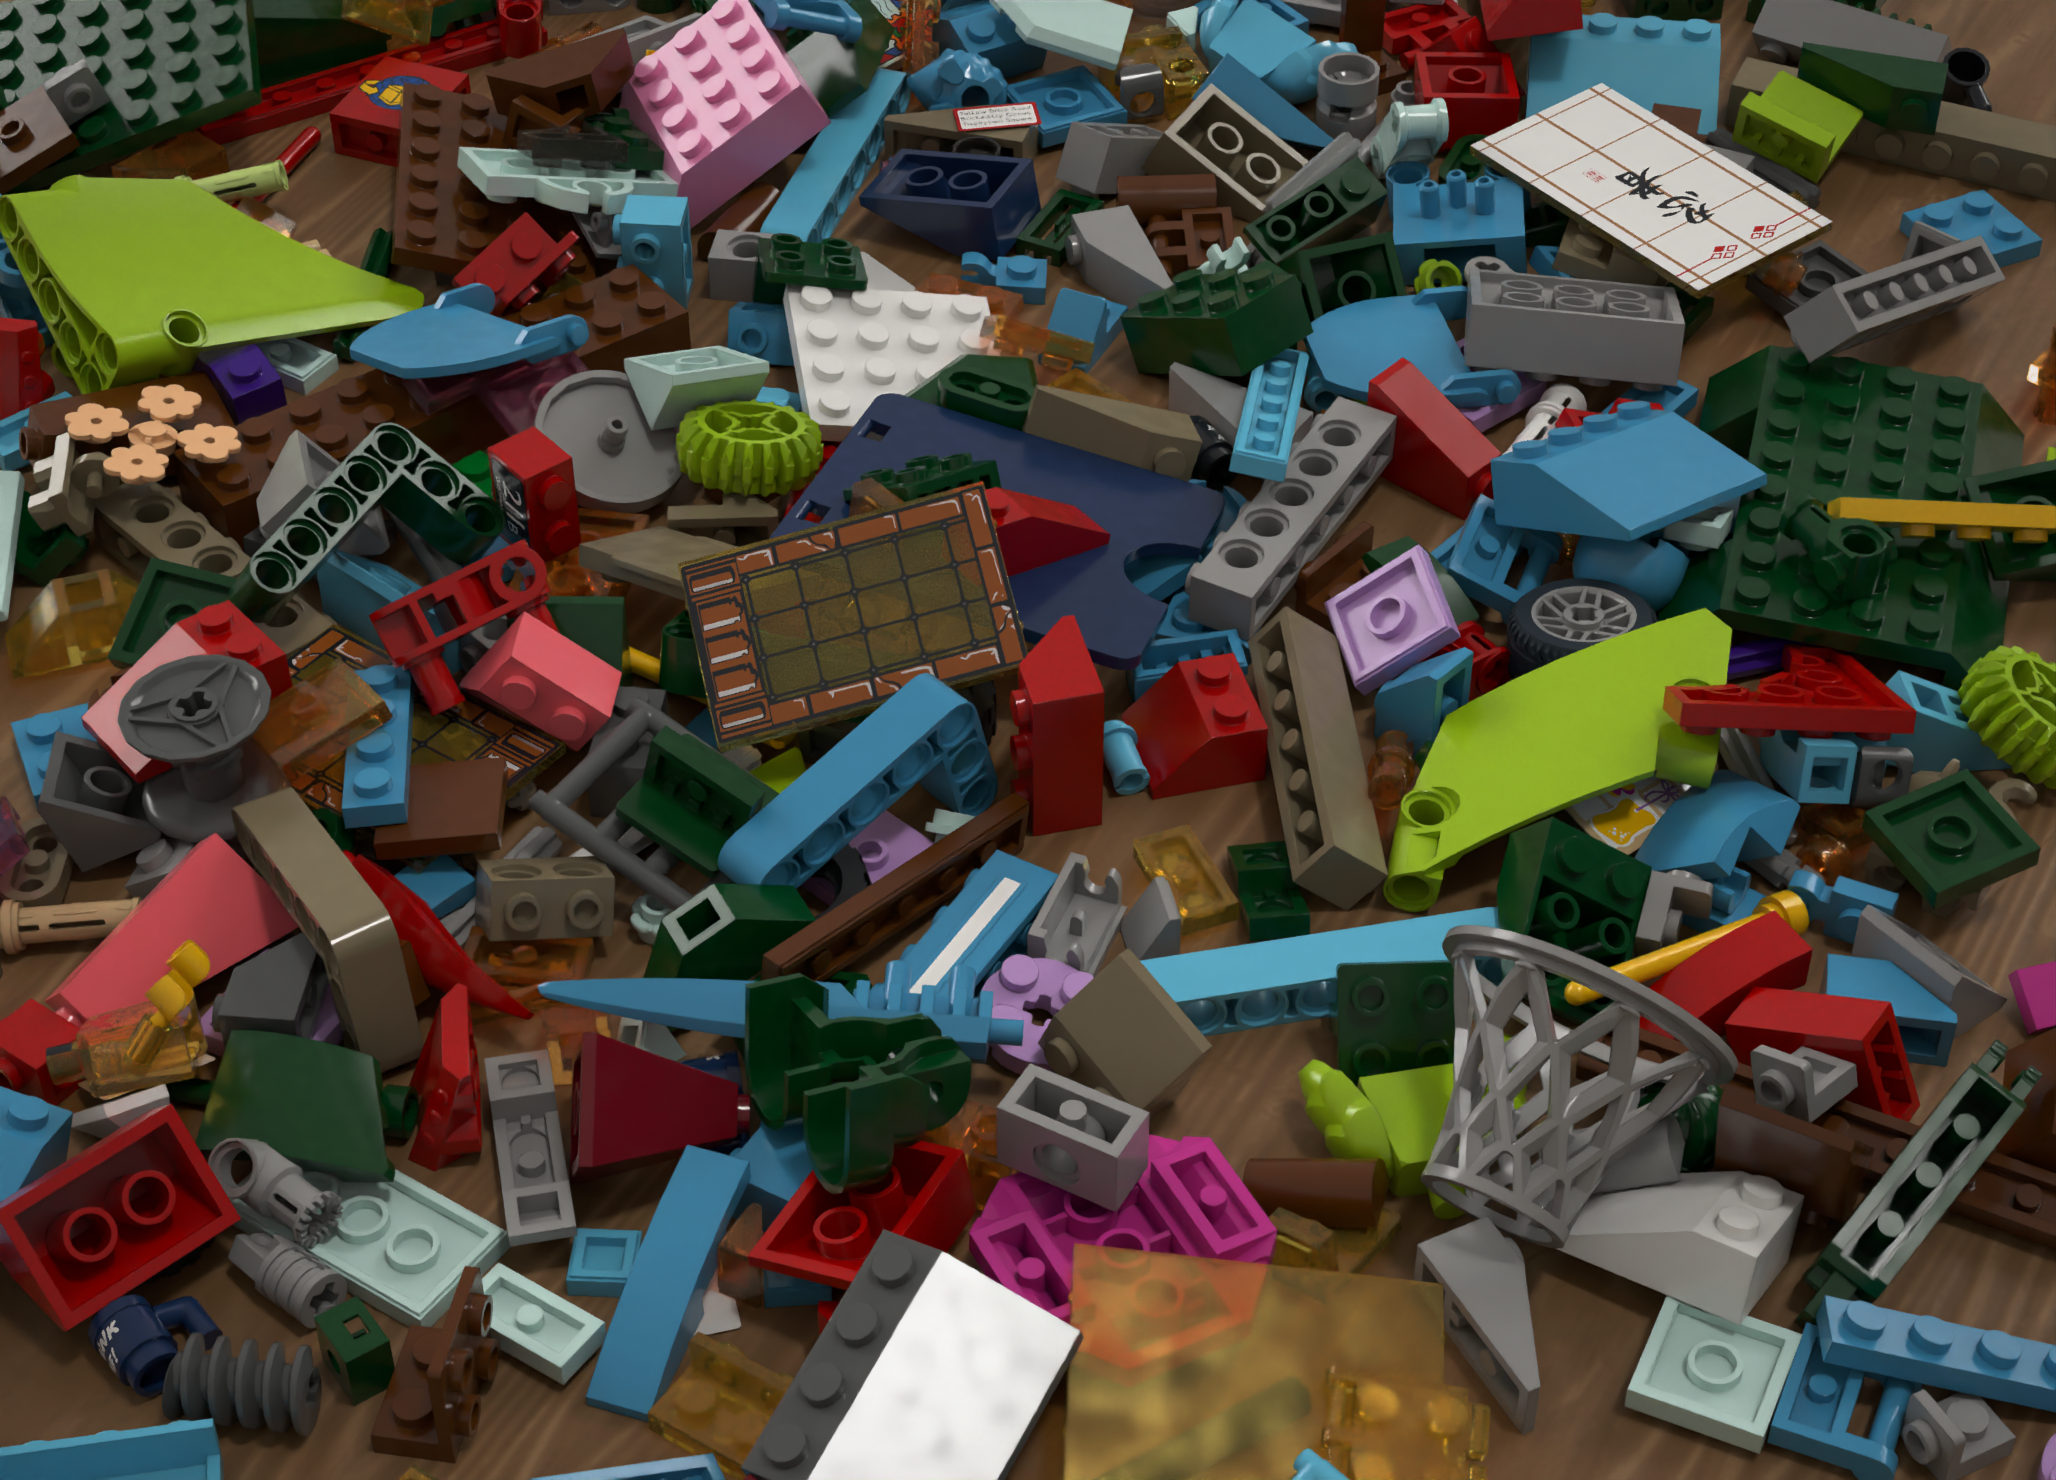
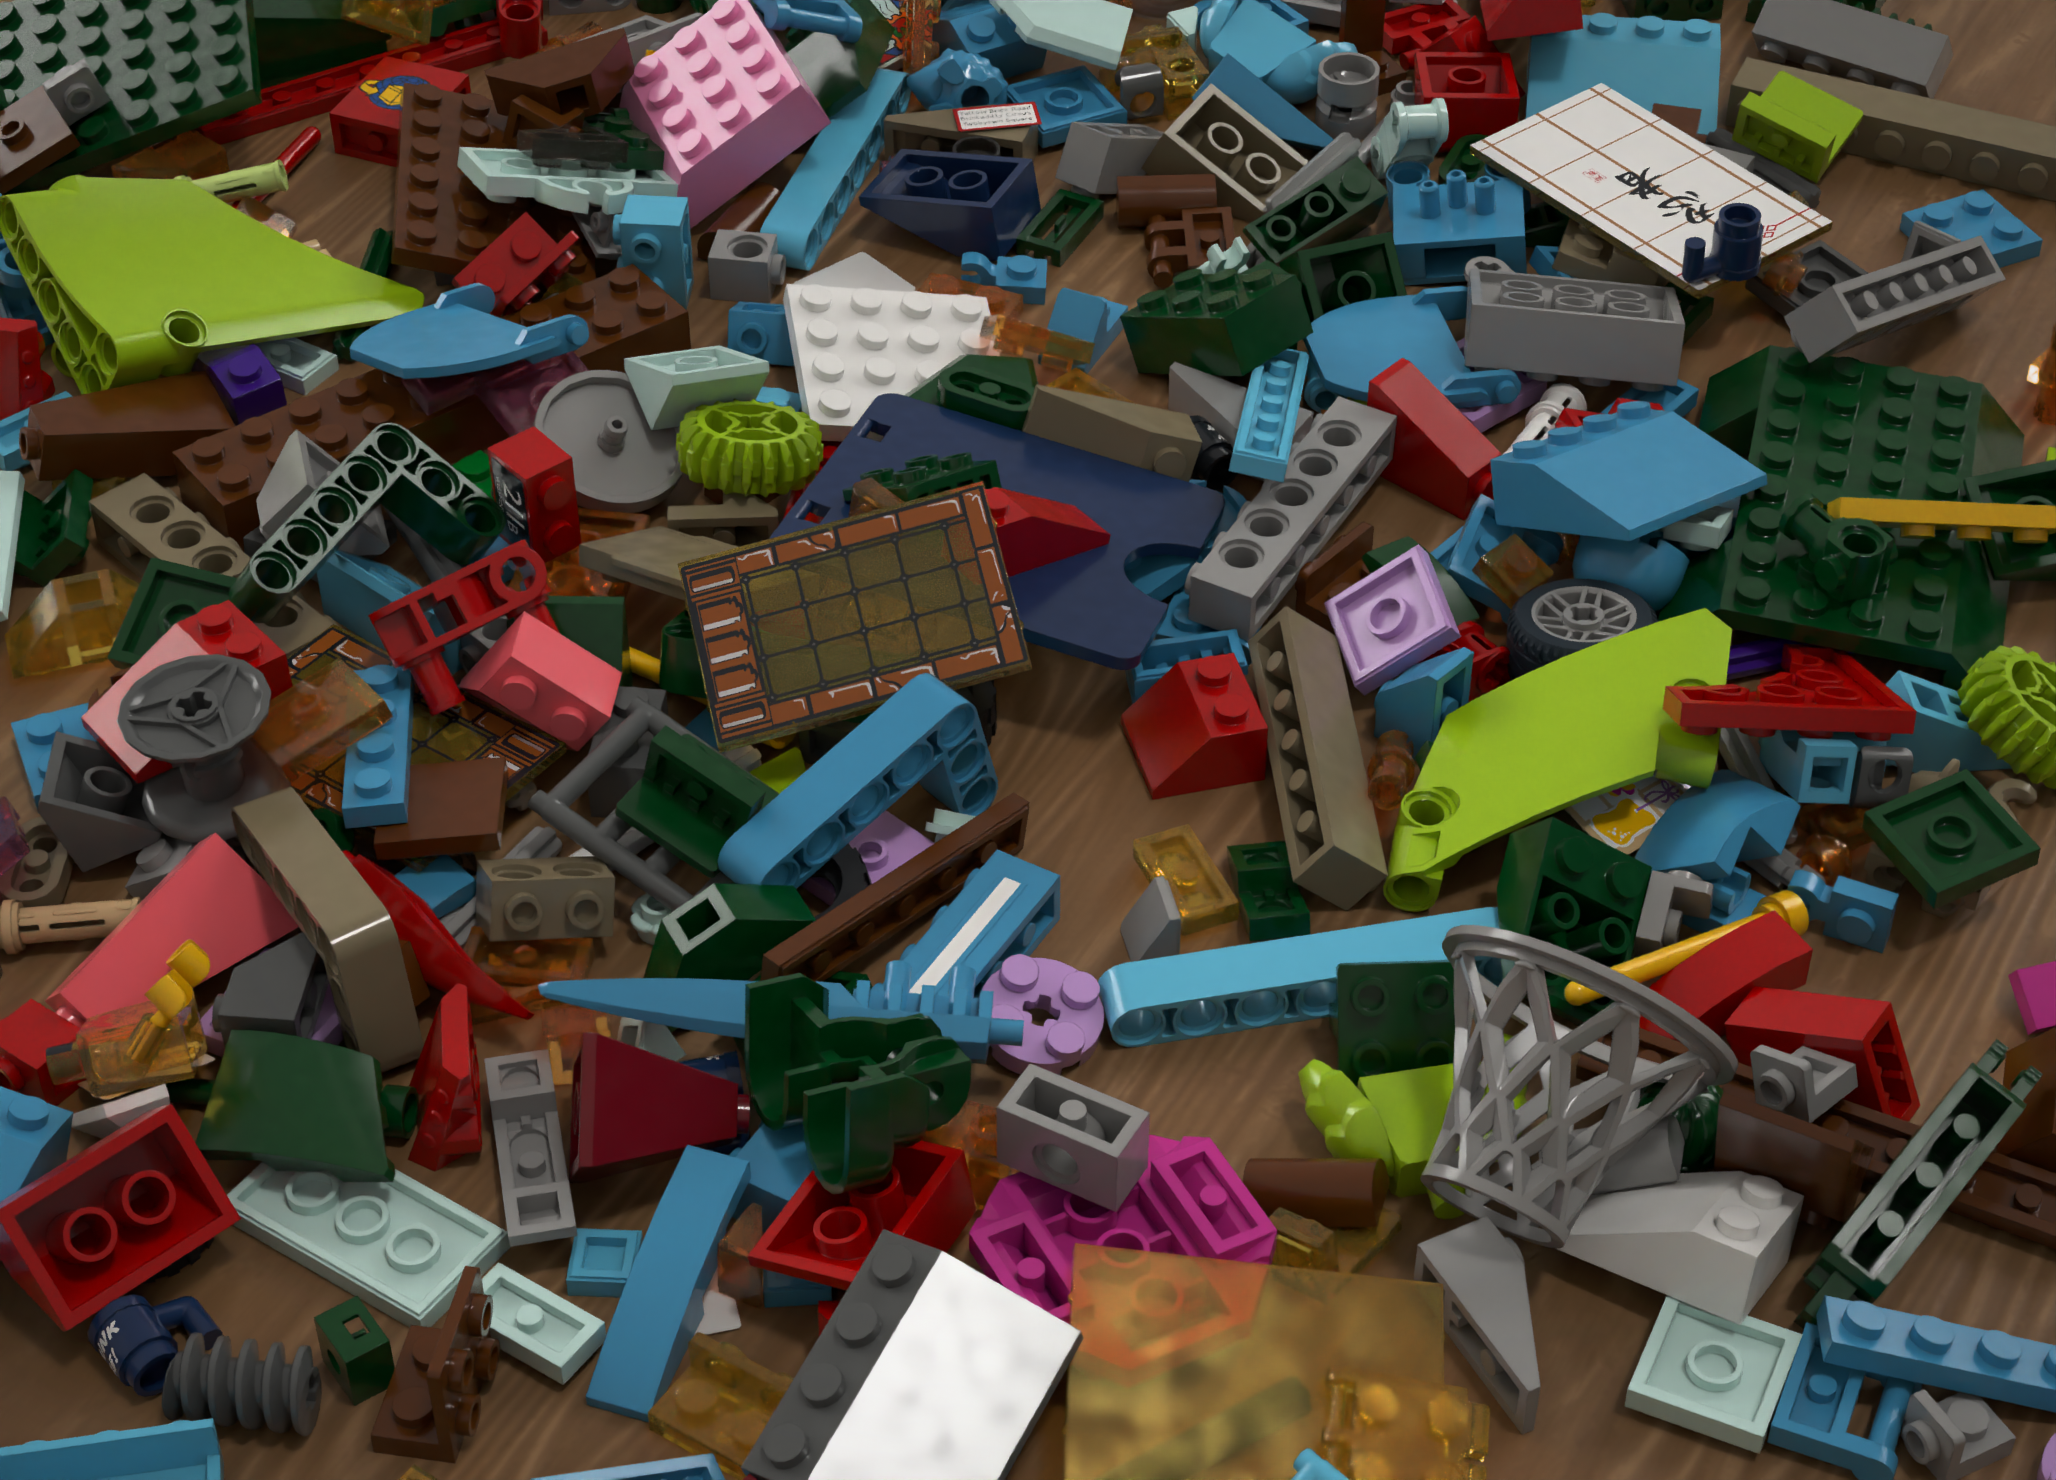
(69, 487): dark tan hips -> none
(152, 440): light nougat plant -> none
(277, 1189): light grey connector -> none
(289, 1275): light grey hinge -> none
(791, 261): dark green bracket -> none
(1059, 733): red slope -> none
(1078, 918): light grey hinge -> none
(1115, 255): light grey slope -> none
(1123, 758): medium azure pin -> none
(1125, 1038): dark tan slope -> none
(1443, 270): lime plate -> none
(1512, 570): none -> clear orange plate
(1734, 248): none -> dark blue piece
(1887, 88): dark green slope -> none
(1922, 1019): dark azure slope -> none
(1952, 983): light grey slope -> none
(1965, 79): black piece -> none

